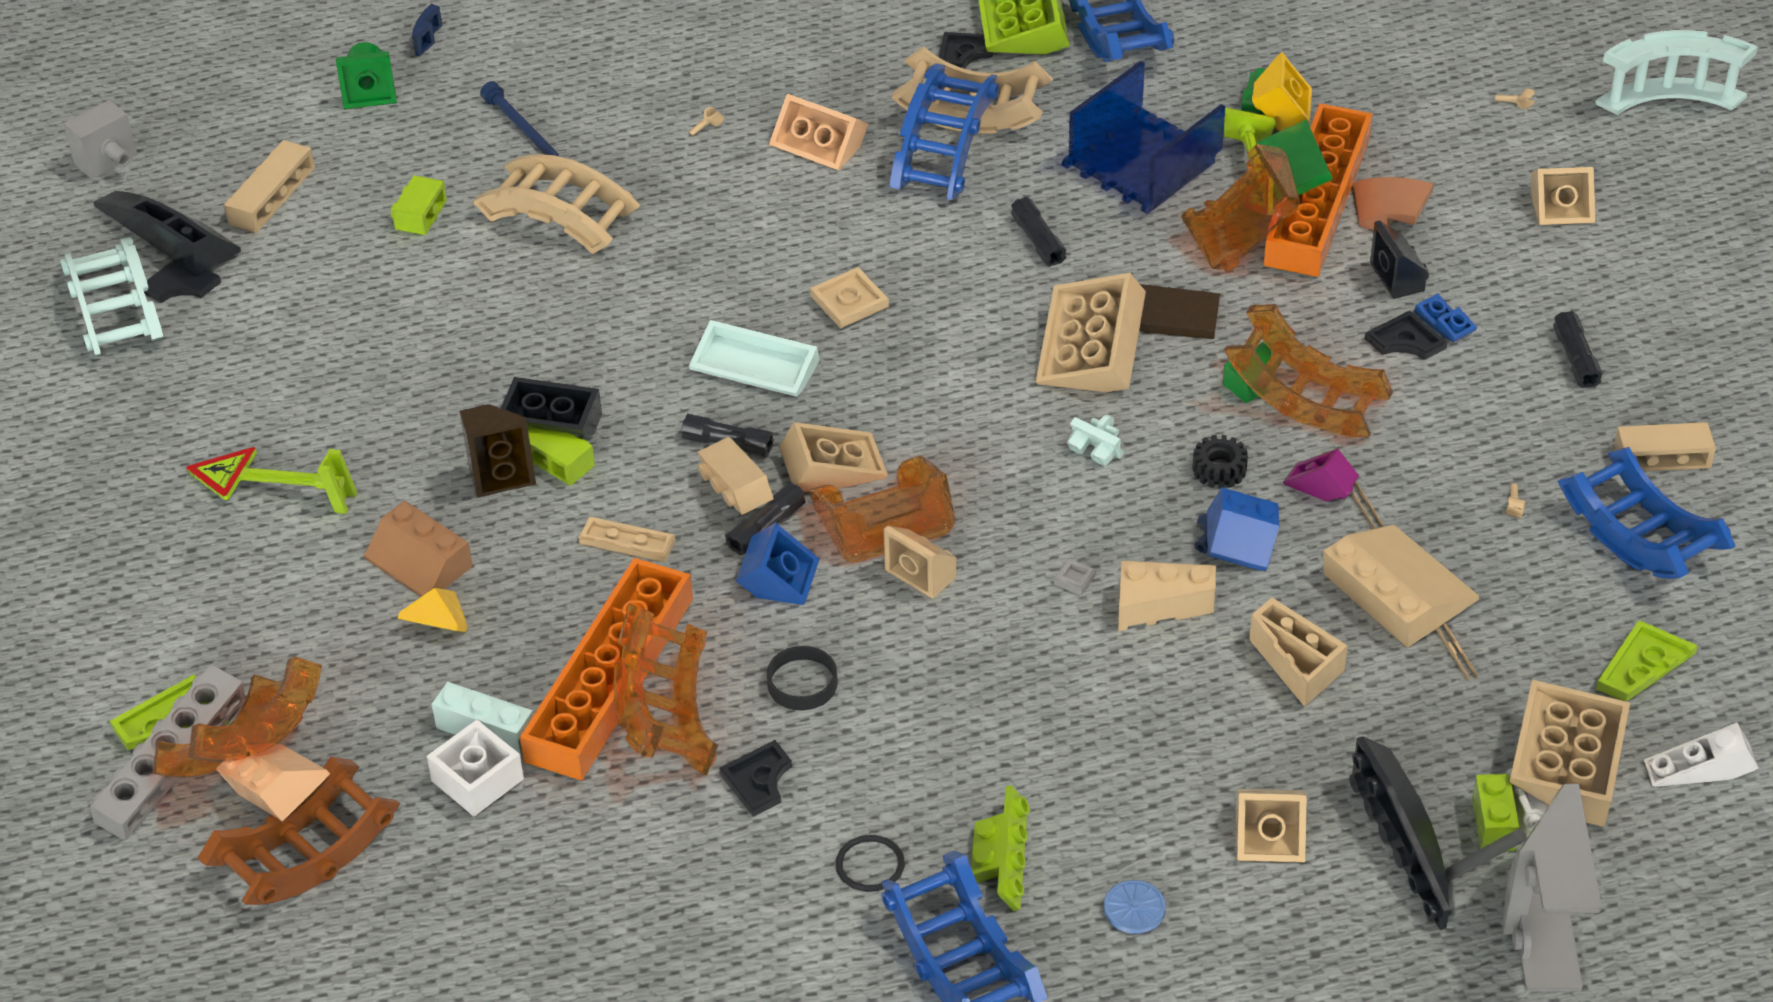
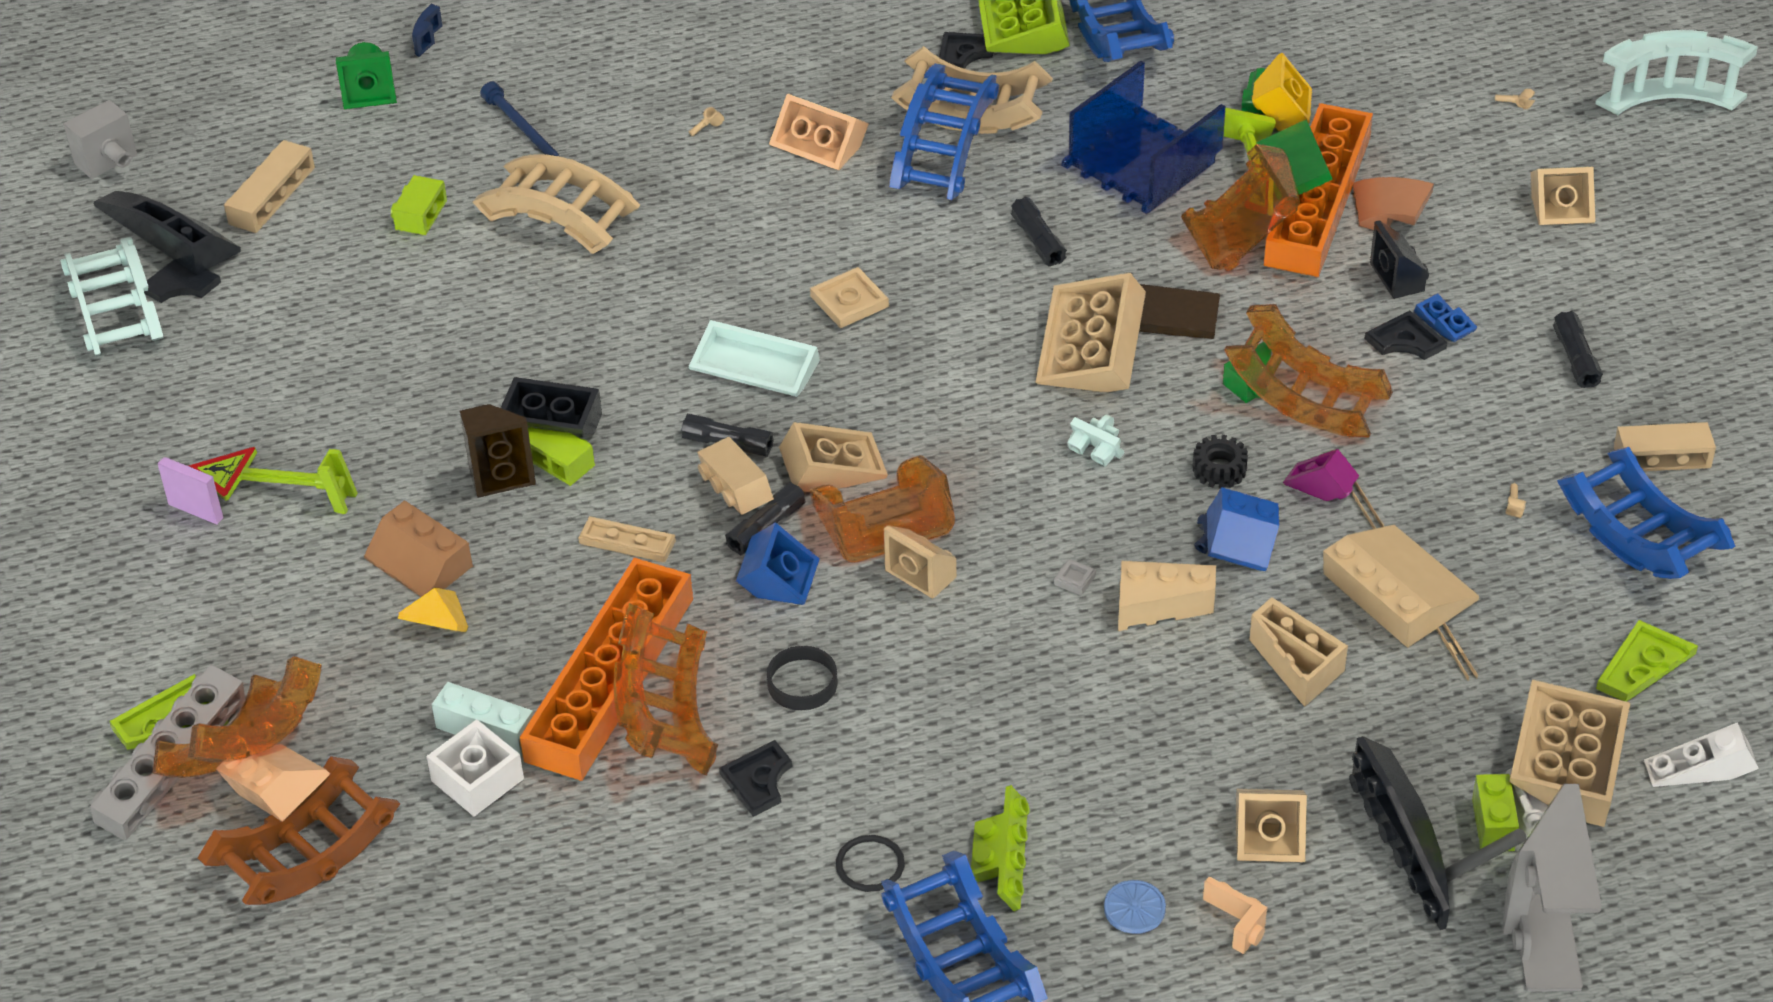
(190, 490): none -> lavender tile
(1247, 909): none -> light nougat bracket

